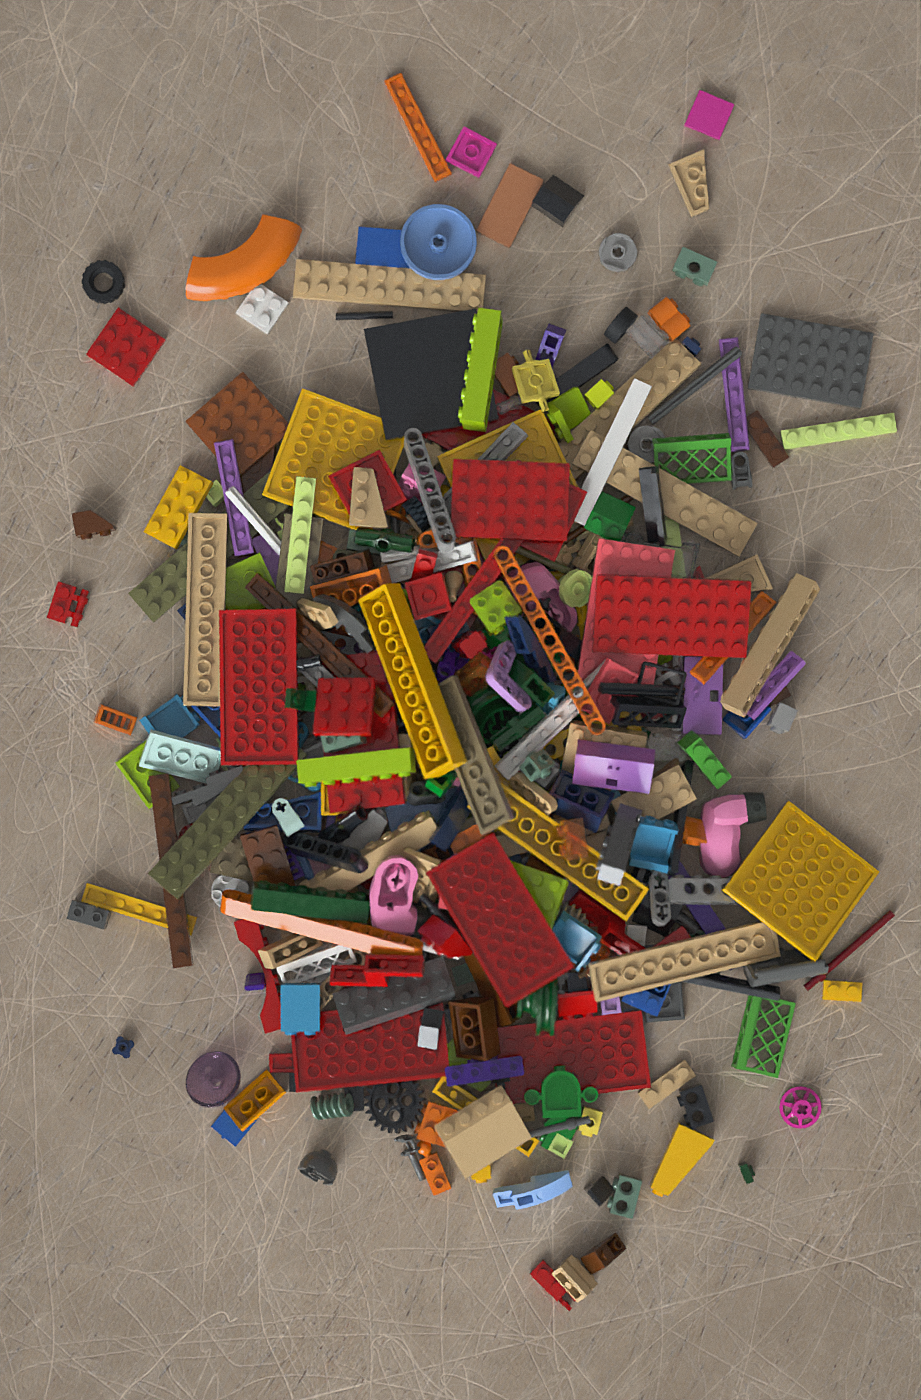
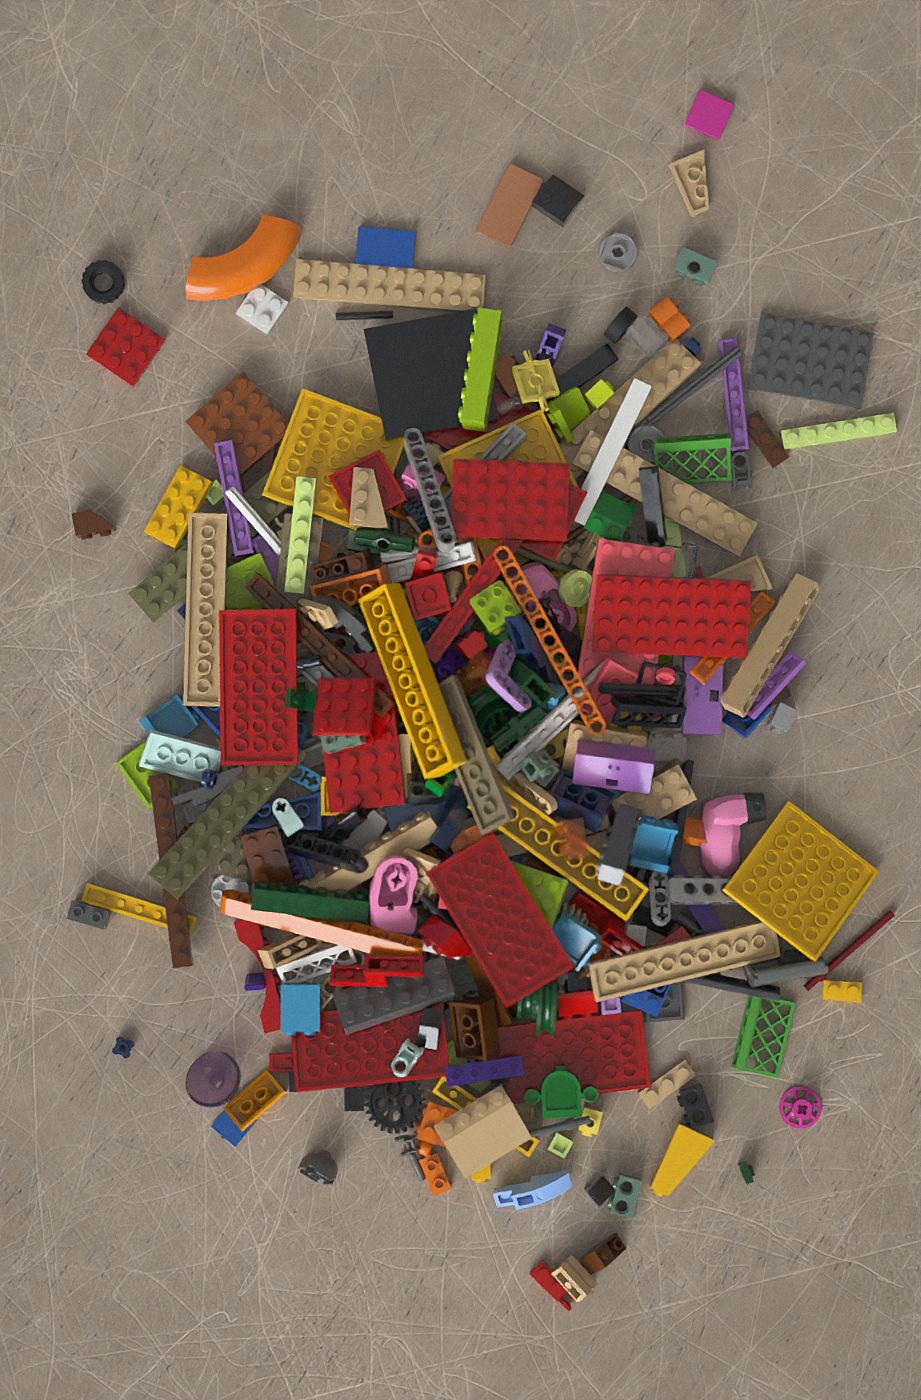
(62, 603): red plate -> none
(100, 711): orange slope -> none
(209, 779): none -> dark blue plate
(332, 1106): sand green piece -> none
(356, 766): lime brick -> none
(407, 1057): none -> light aqua piece
(417, 127): orange tile -> none
(438, 242): medium blue dish -> none
(471, 152): dark pink plate -> none
(548, 1138): green brick -> none
(665, 676): none -> coral tile
(704, 759): bright green arch -> none

